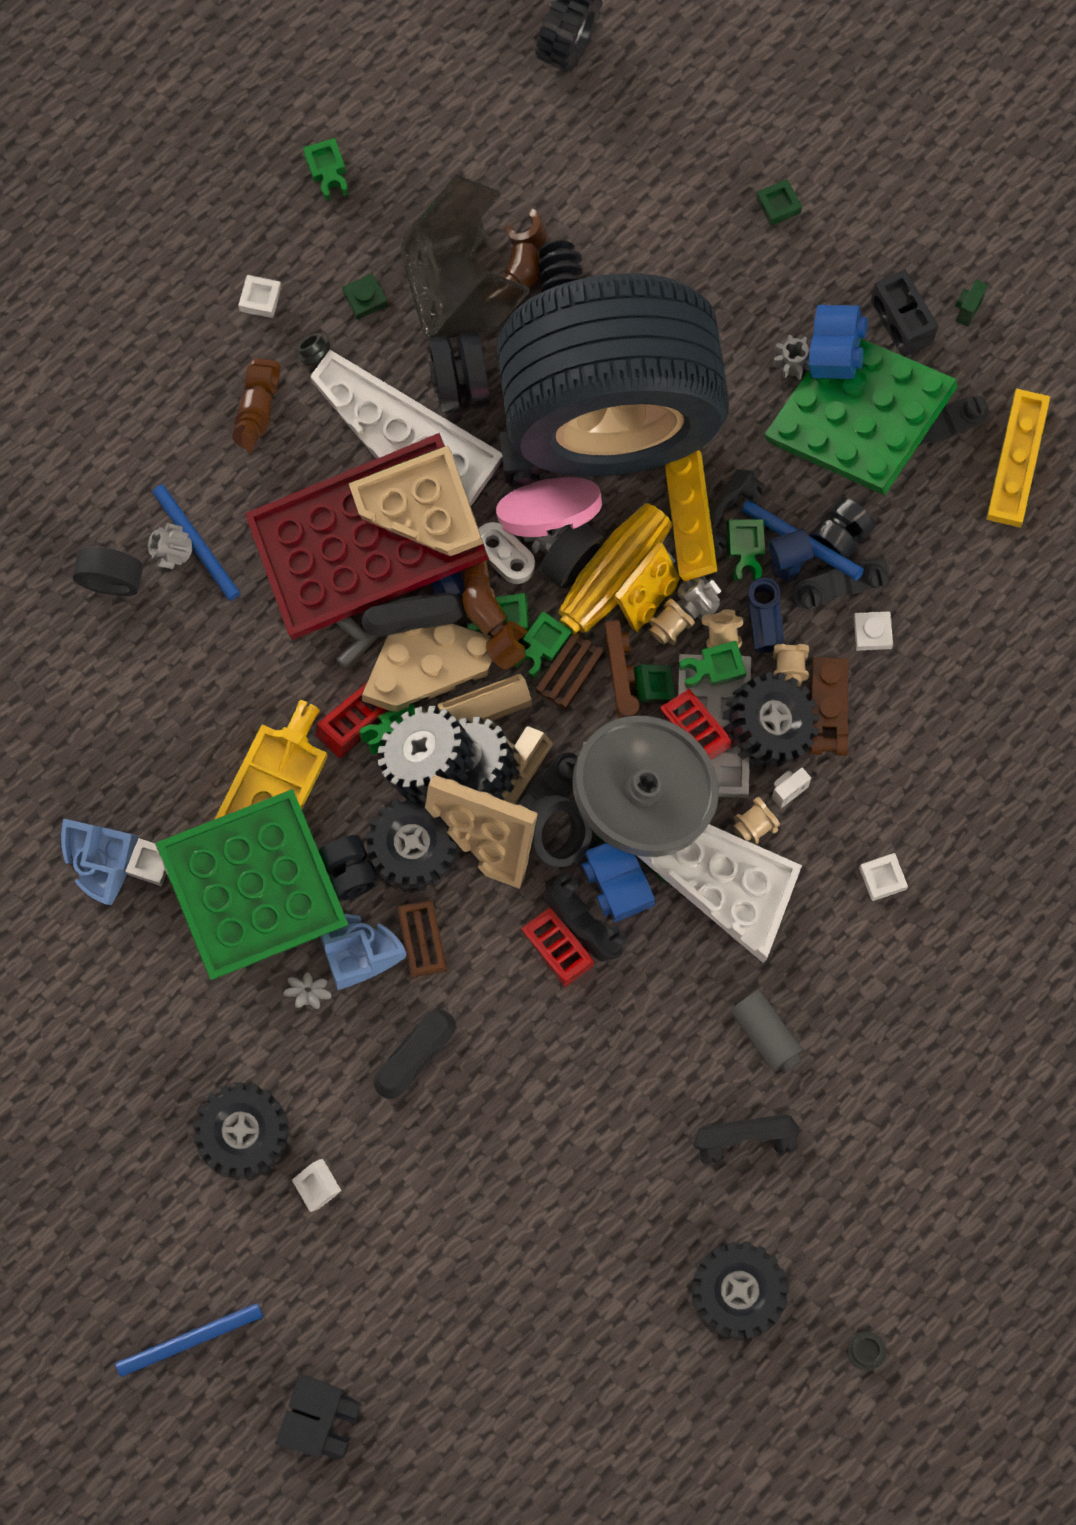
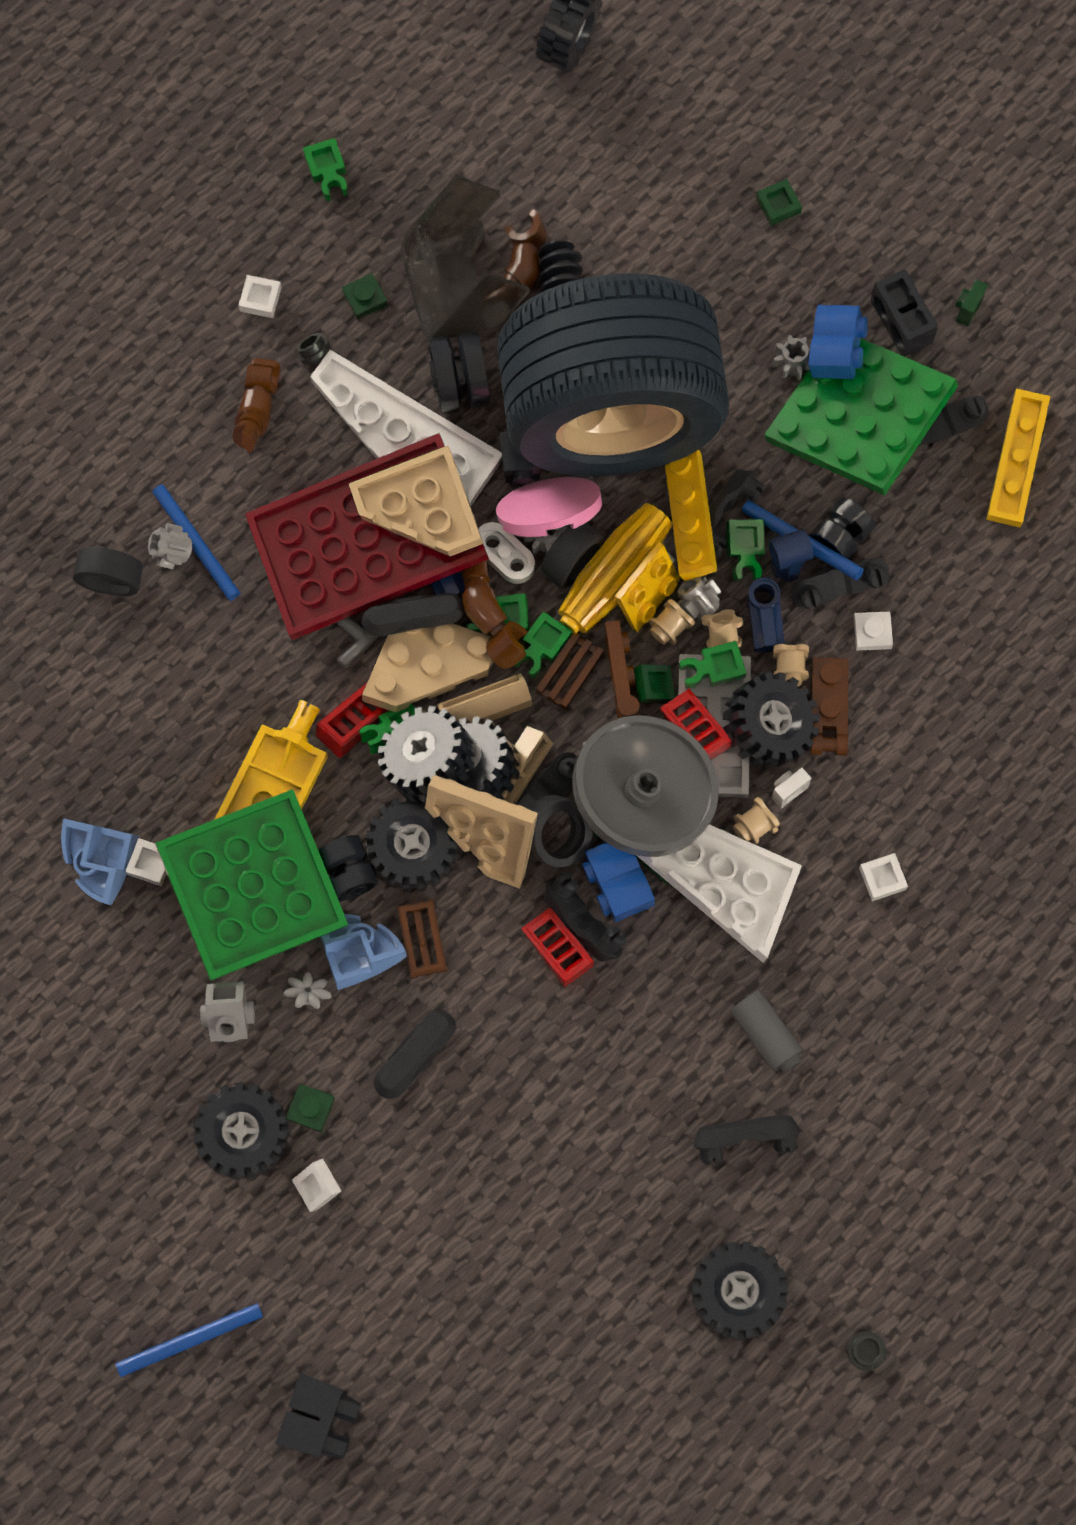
(227, 1012): none -> light grey brick
(310, 1108): none -> dark green plate

